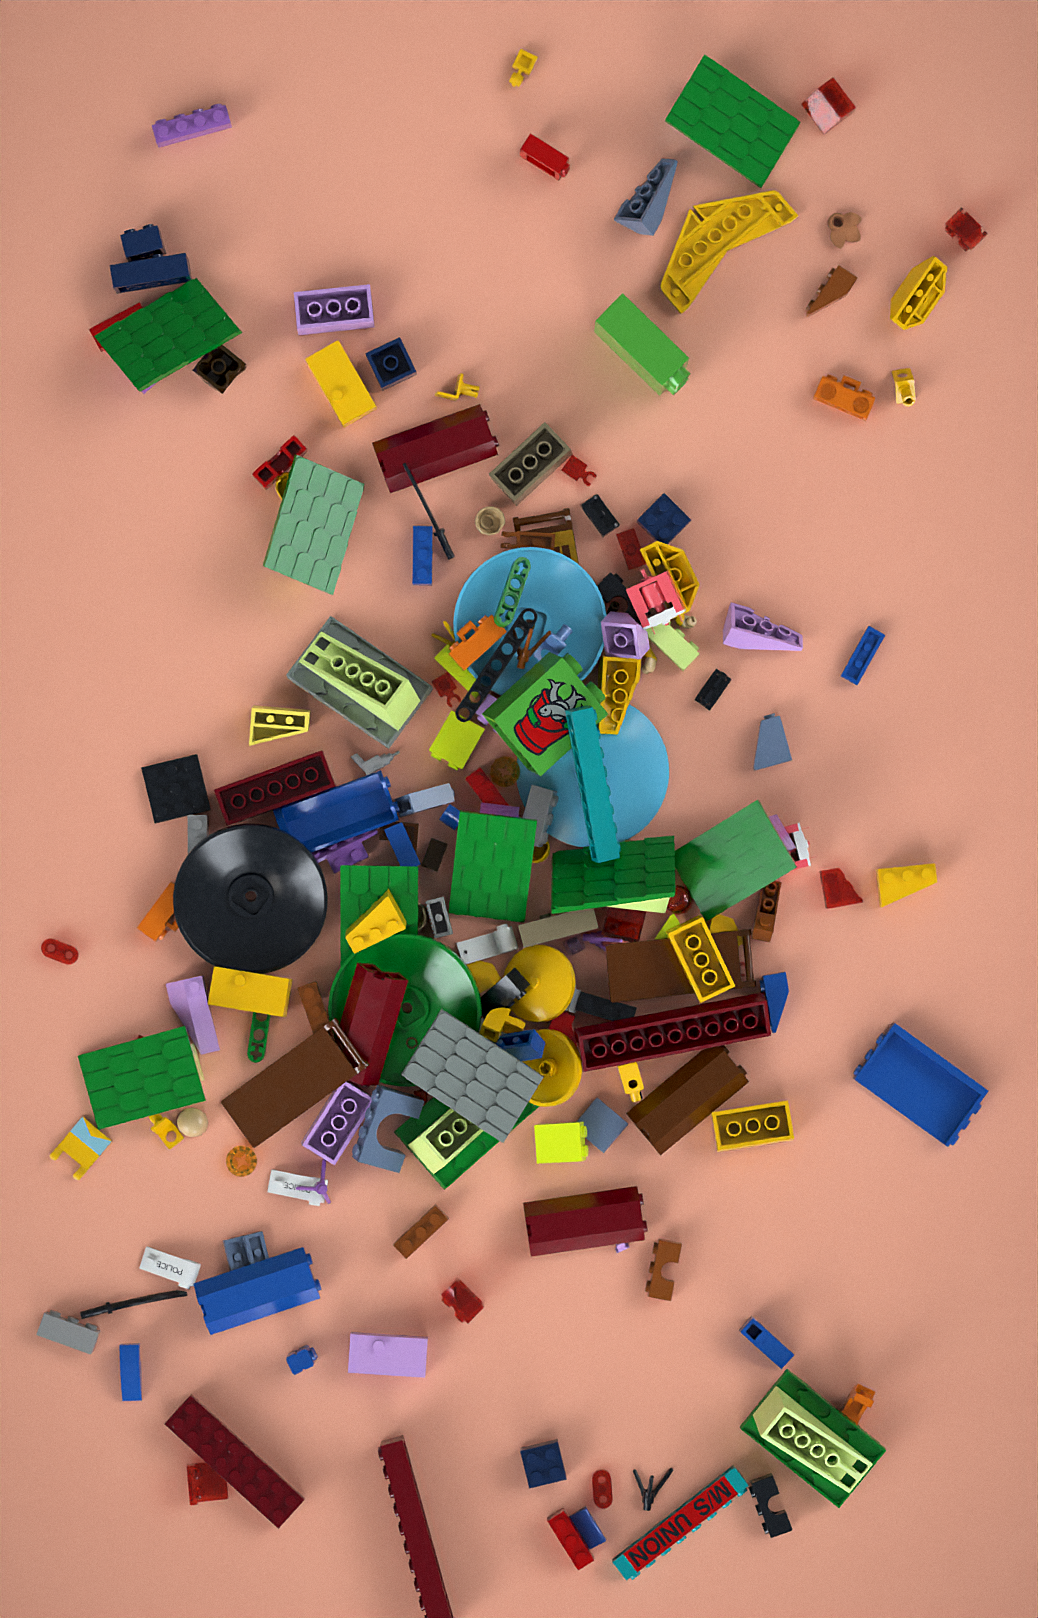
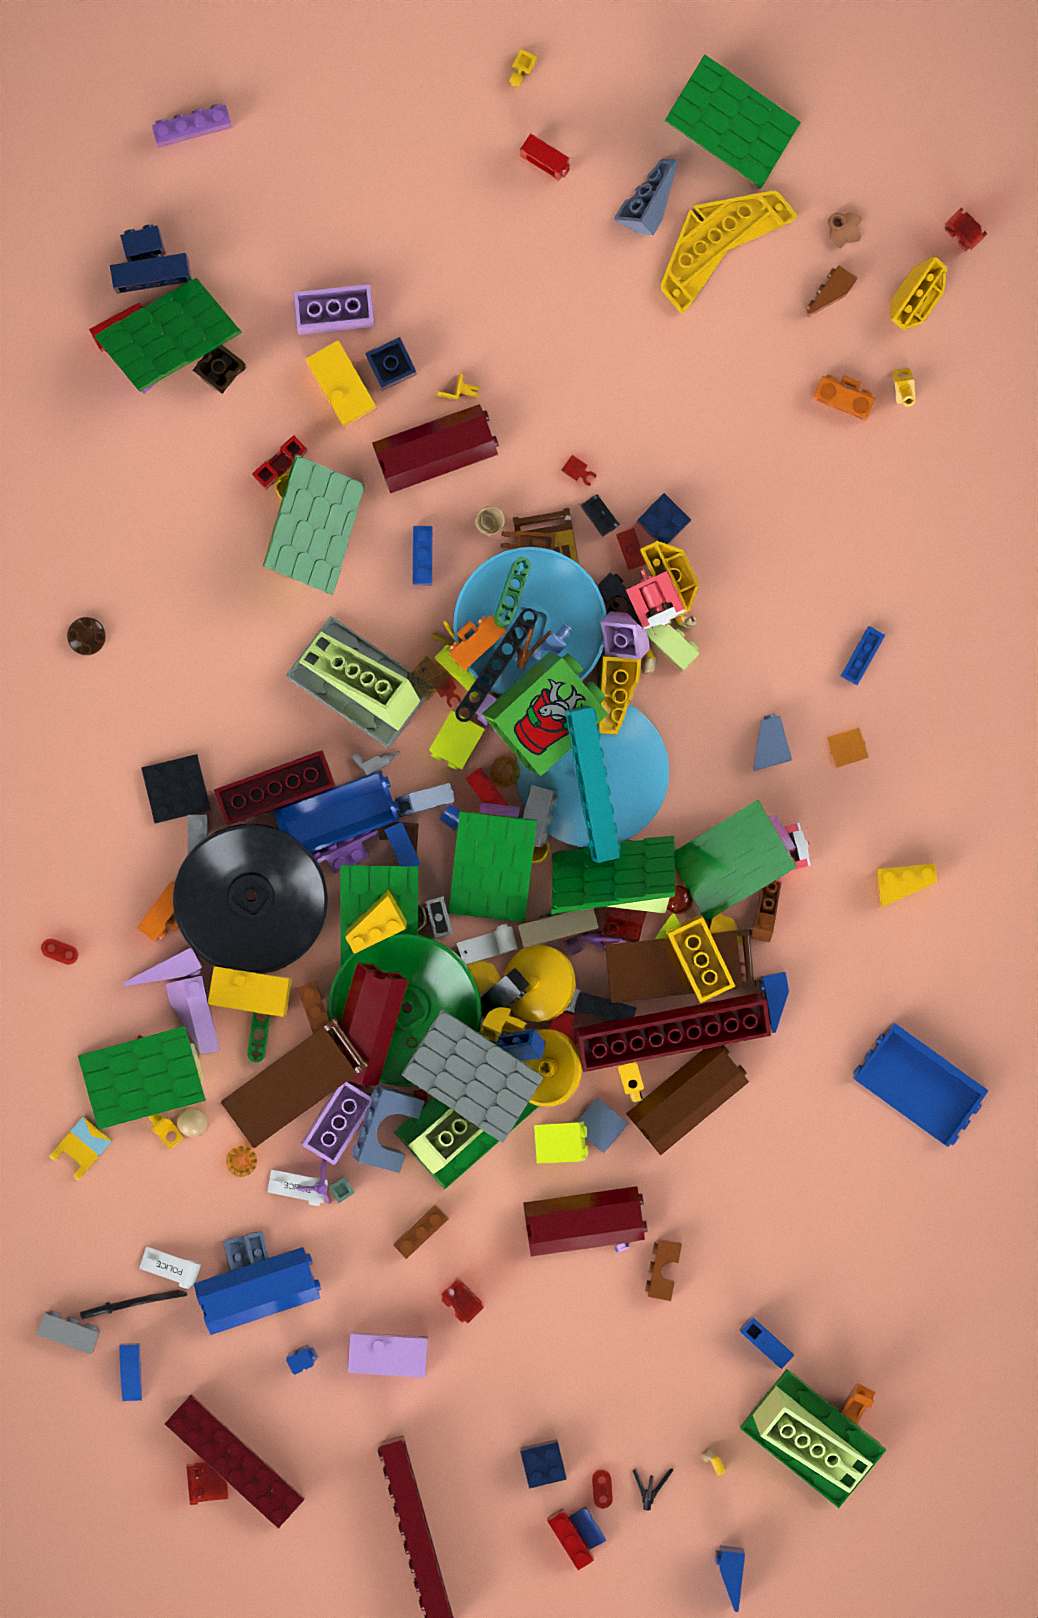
(86, 636): none -> reddish brown dish
(180, 965): none -> lavender slope
(277, 722): light yellow wedge -> none
(341, 1189): none -> sand green plate
(427, 677): none -> clear yellow piece
(434, 854): dark brown piece -> none
(439, 532): black sword -> none
(530, 463): dark tan brick -> none
(643, 346): bright green brick -> none
(680, 1522): brick -> none
(713, 689): black hinge -> none
(716, 1461): none -> arm
(731, 1568): none -> blue slope
(750, 631): lavender wedge -> none
(752, 1126): yellow brick -> none
(775, 1522): black arch -> none
(828, 105): clear red slope -> none
(837, 889): clear red wing -> none
(847, 747): none -> clear yellow piece

